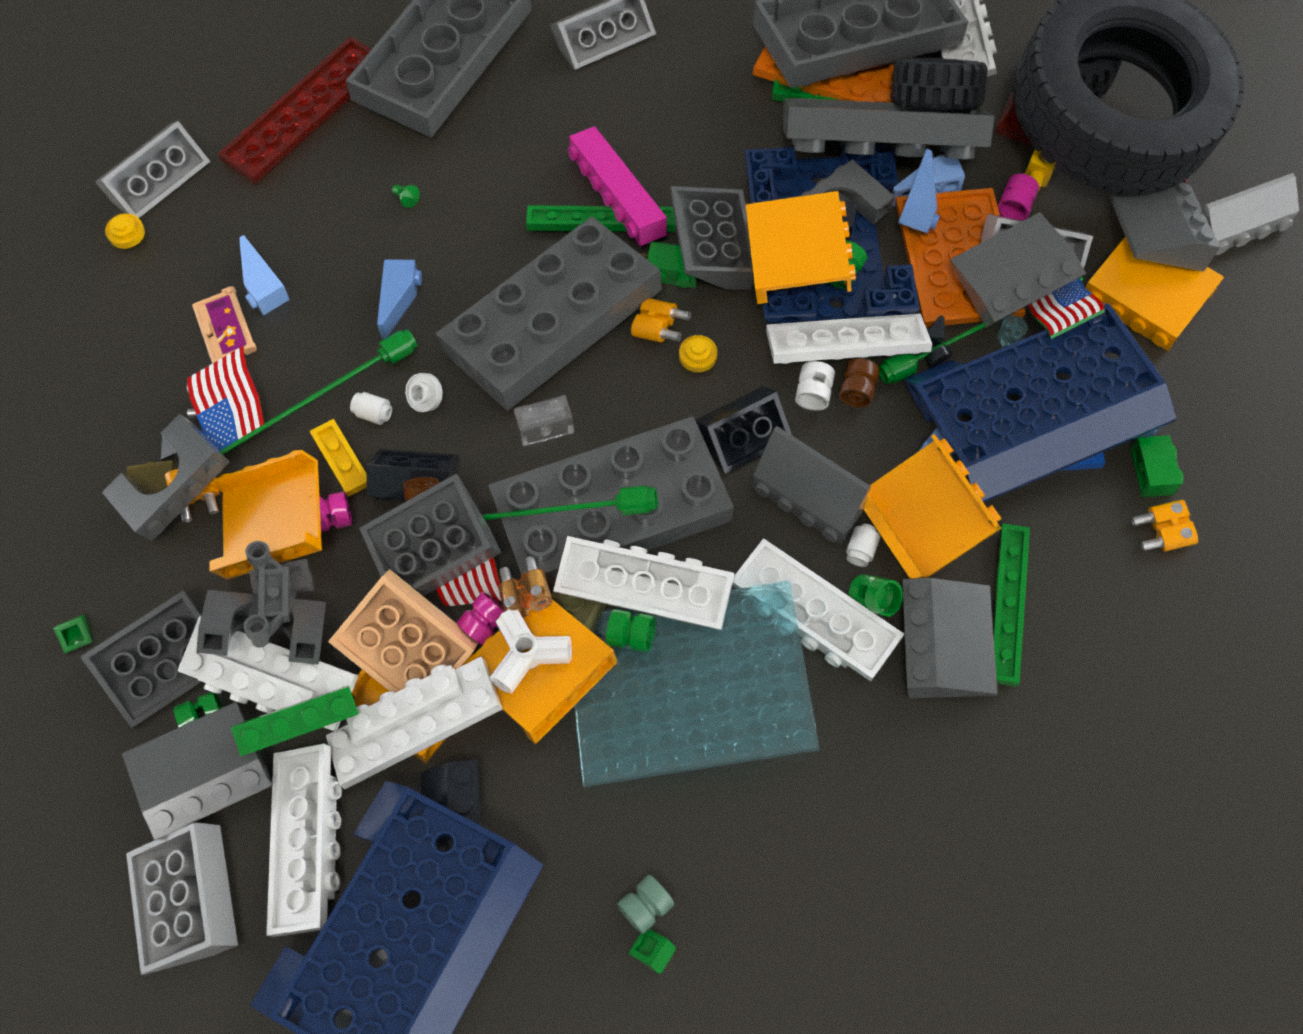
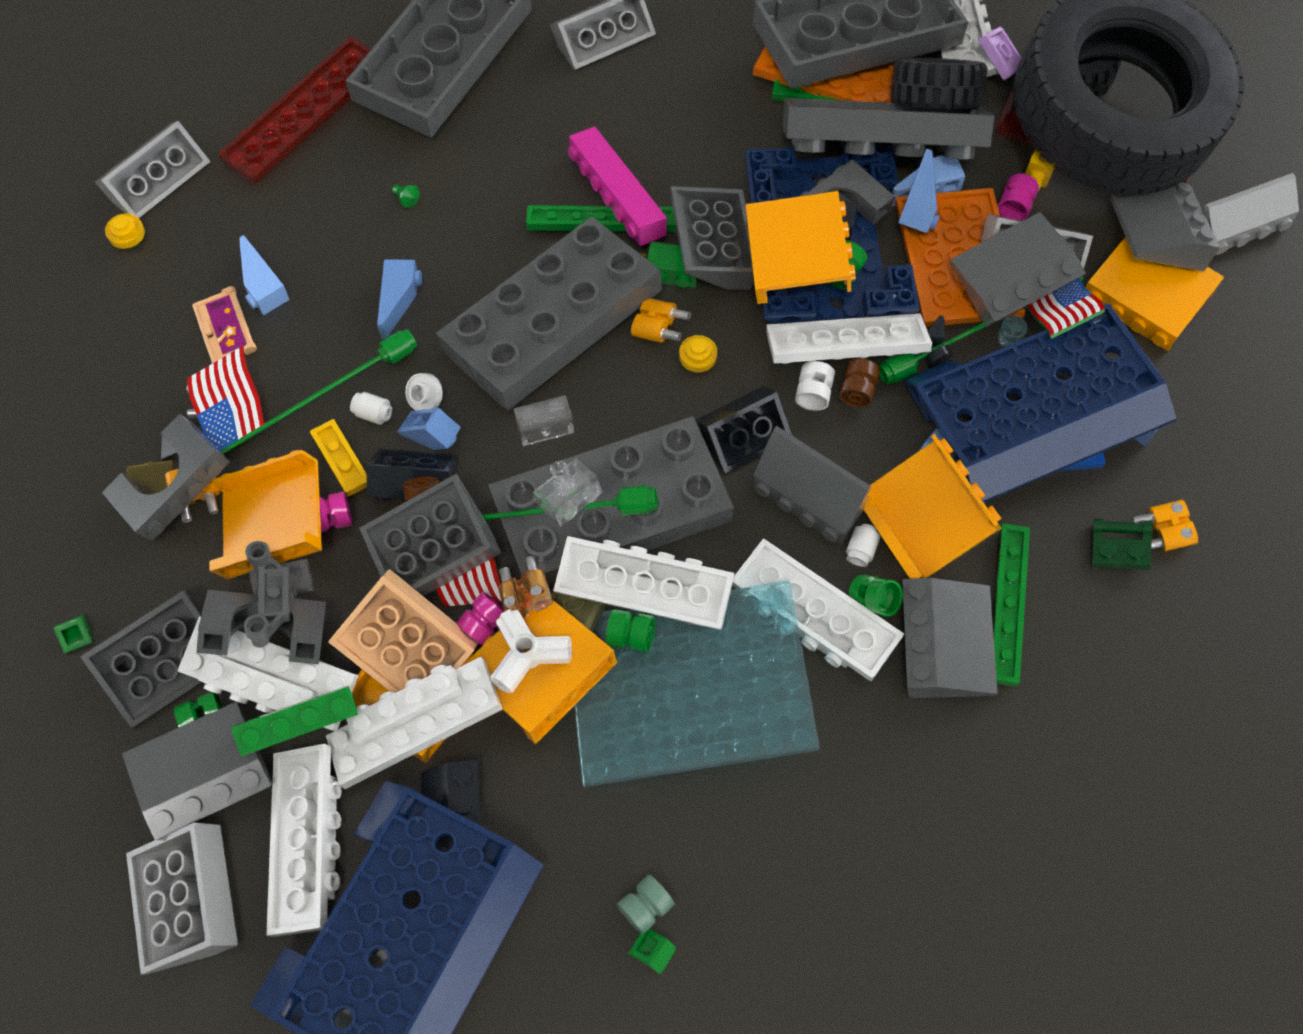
(430, 428): none -> medium blue slope
(567, 491): none -> clear brick
(1001, 52): none -> lavender tile
(1122, 552): none -> dark green plate
(1156, 466): green brick -> none

